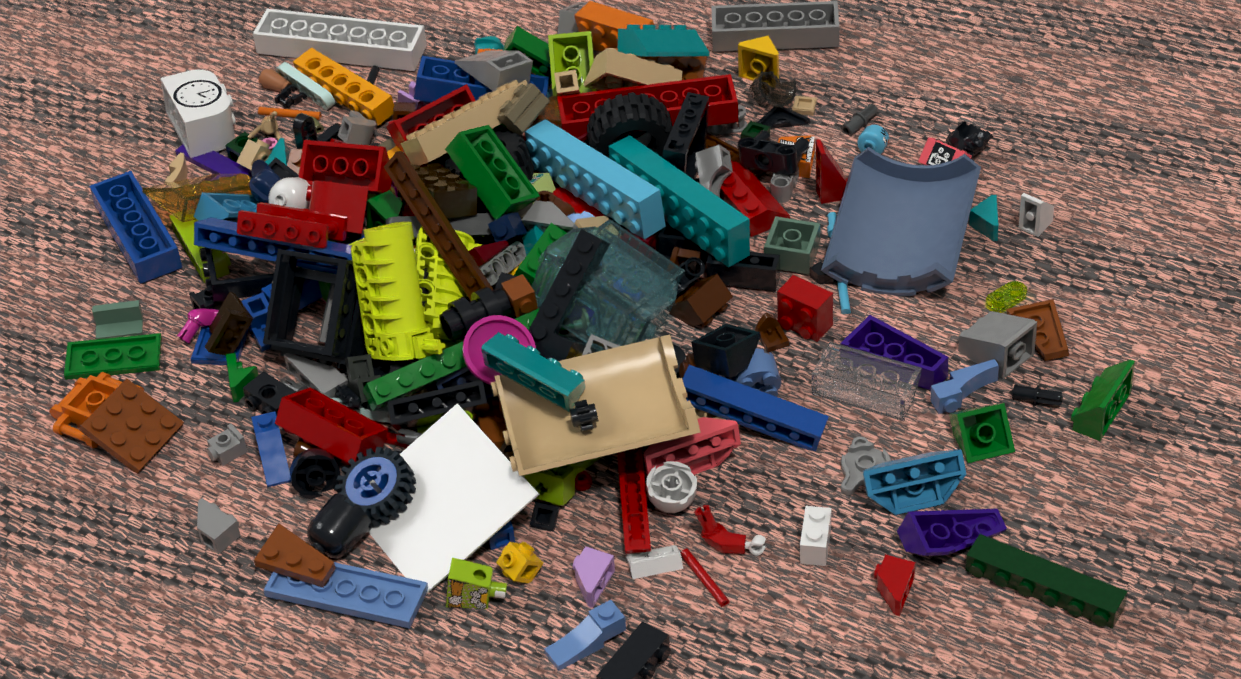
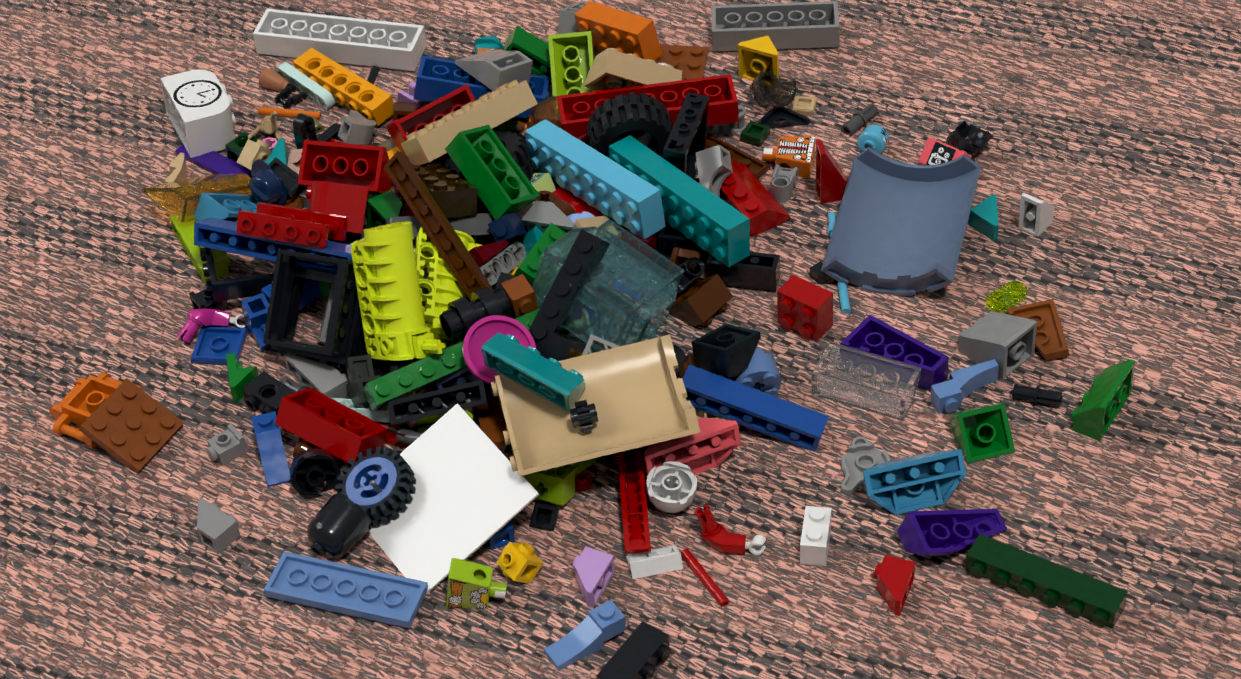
(113, 356): green tile -> none
(118, 319): sand green panel -> none
(136, 227): blue brick -> none
(228, 326): dark brown bracket -> none
(290, 193): white cylinder -> none
(294, 558): dark orange wing -> none
(347, 396): black axle -> none
(523, 108): dark tan brick -> none
(566, 82): tan brick -> none
(661, 41): teal slope -> none
(770, 155): black piece -> none
(771, 333): reddish brown tile -> none
(794, 242): sand green brick -> none

